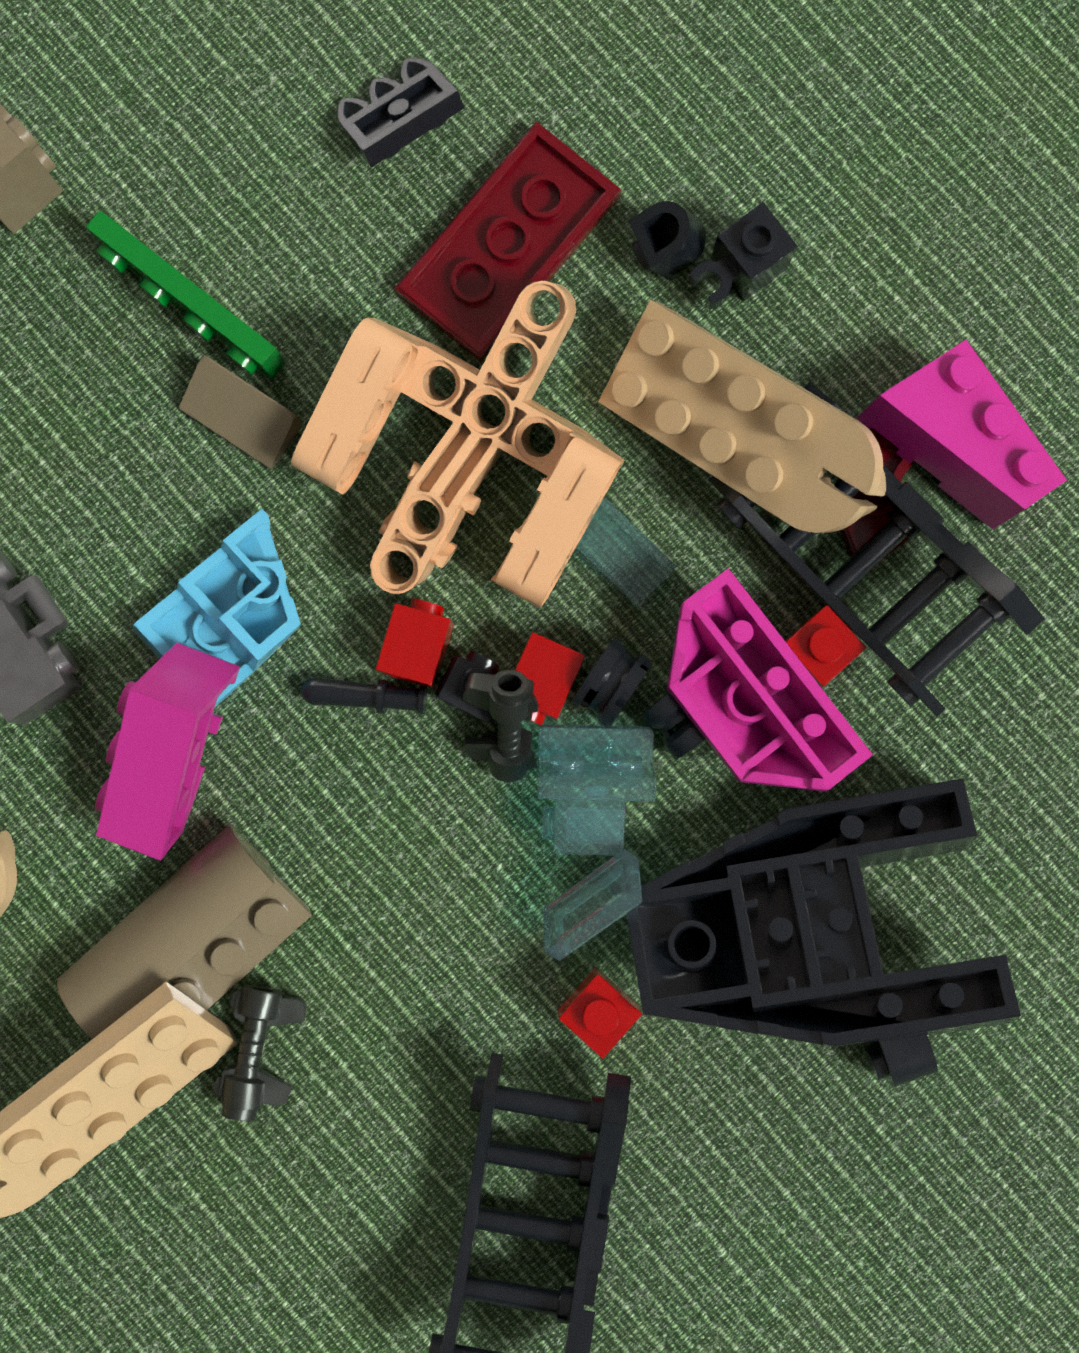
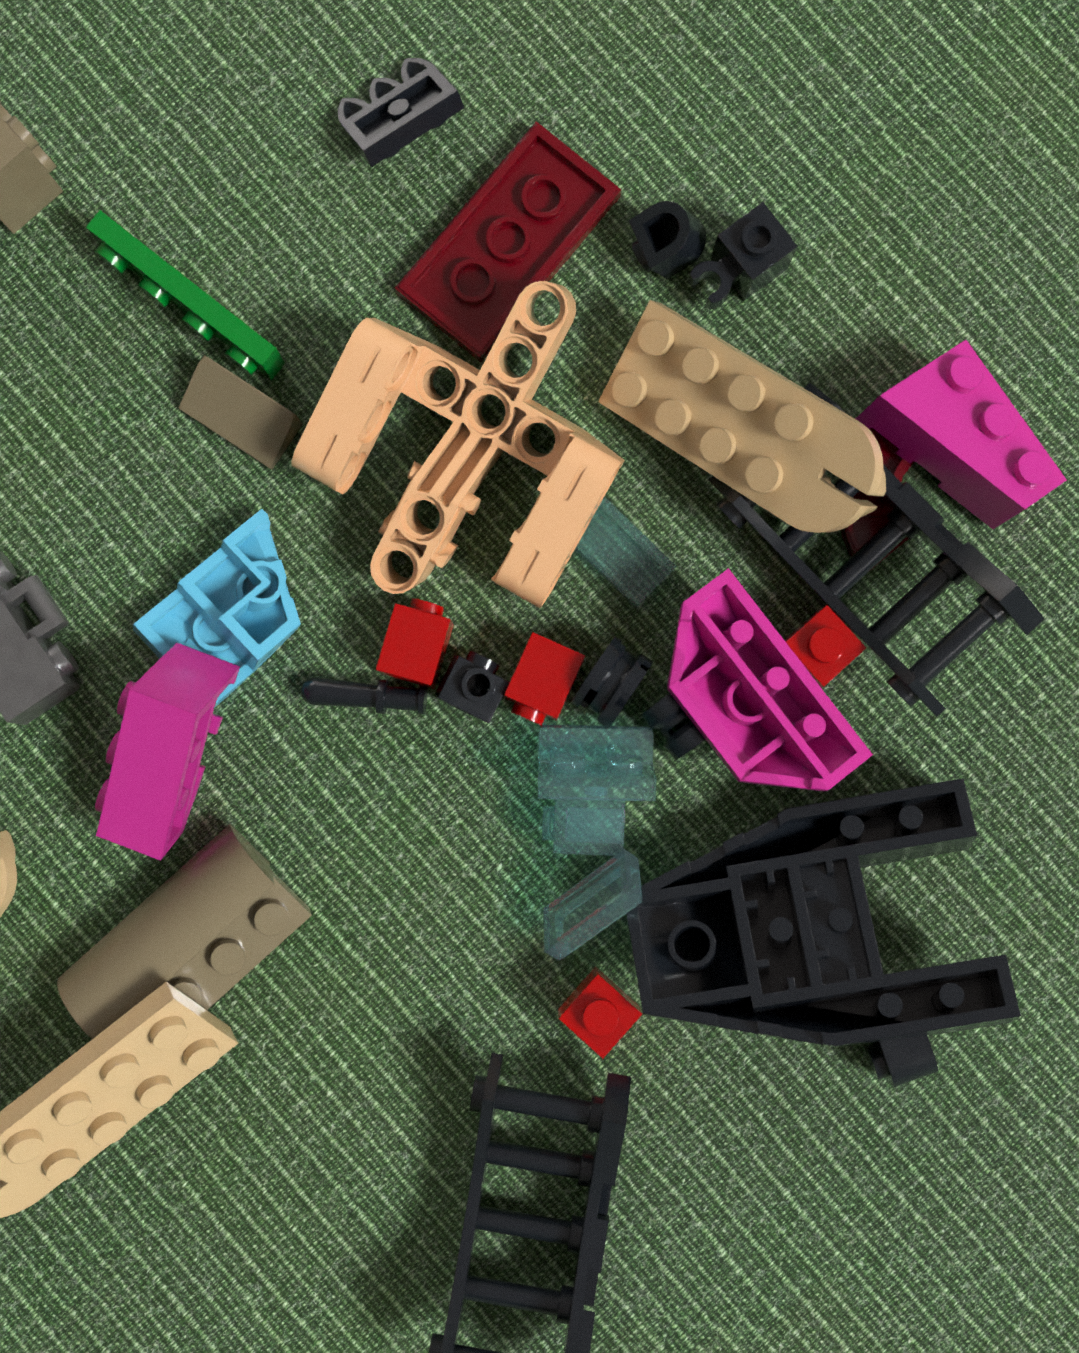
(246, 1084): pearl dark grey piece -> none
(509, 701): pearl dark grey piece -> none

